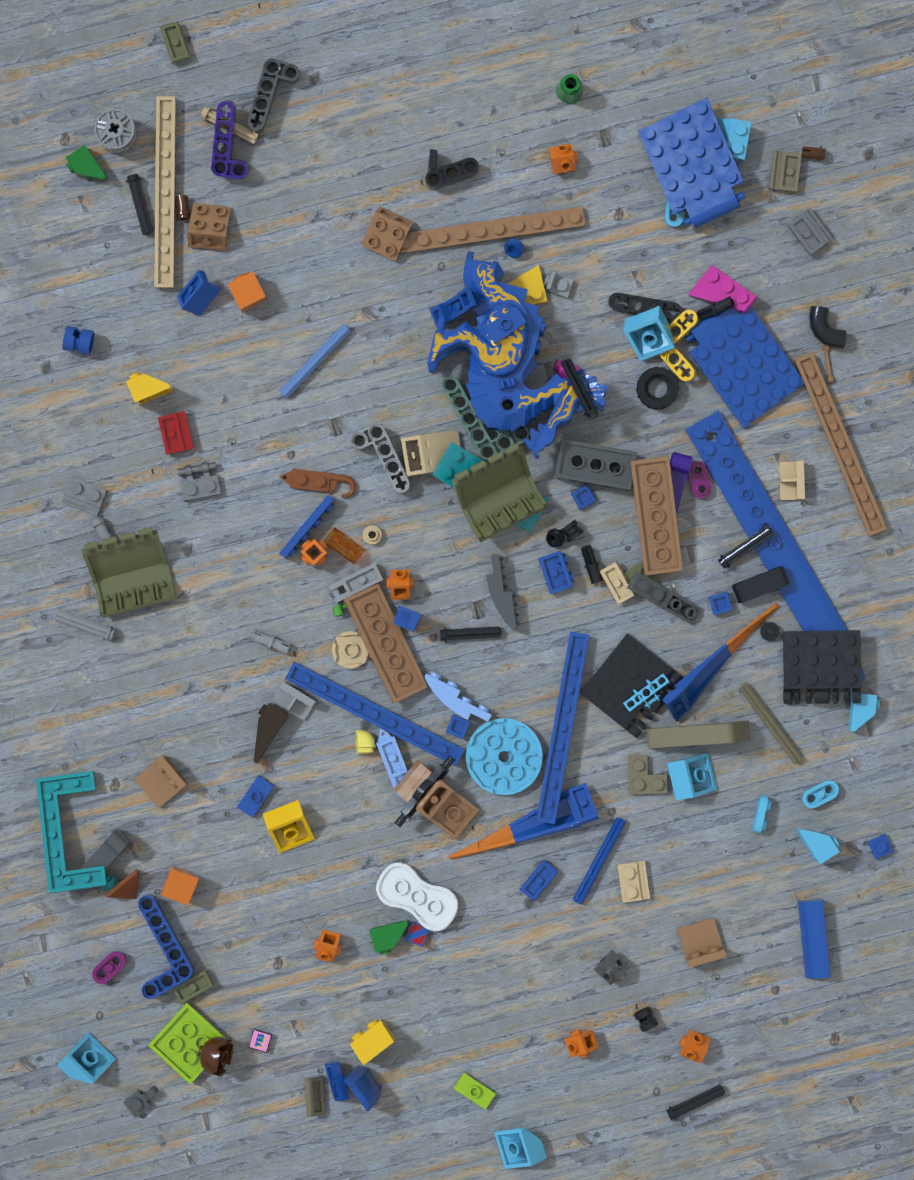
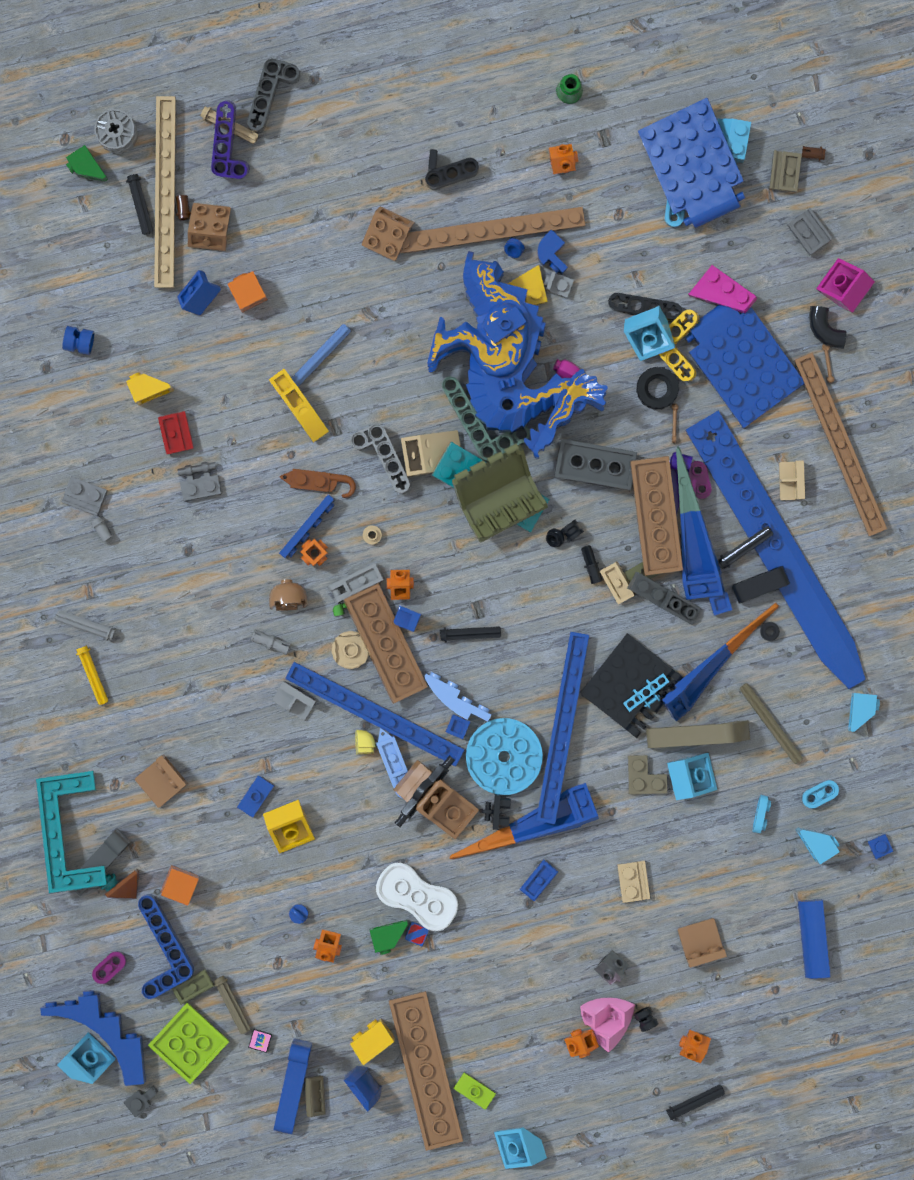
(92, 675): none -> yellow axle
(109, 1027): none -> blue arch
(129, 572): olive hinge -> none
(175, 42): olive plate -> none
(215, 1055): reddish brown cylinder -> none
(231, 1004): none -> dark tan axle
(268, 726): dark brown slope -> none
(287, 596): none -> medium nougat cylinder
(292, 1086): none -> blue beam
(298, 405): none -> yellow slope
(298, 913): none -> blue tile
(336, 1081): blue plate -> none
(344, 545): clear orange plate -> none
(425, 1070): none -> medium nougat plate
(454, 307): blue slope -> none
(499, 803): none -> black hips
(503, 600): dark grey slope -> none
(547, 248): none -> blue brick
(555, 572): blue bracket -> none
(579, 388): black axle -> none
(583, 497): blue tile -> none
(599, 860): blue axle -> none
(608, 1019): none -> bright pink brick
(675, 407): none -> medium nougat hinge
(700, 565): none -> blue plate
(716, 308): black axle -> none
(822, 662): black hinge -> none
(845, 285): none -> dark pink slope

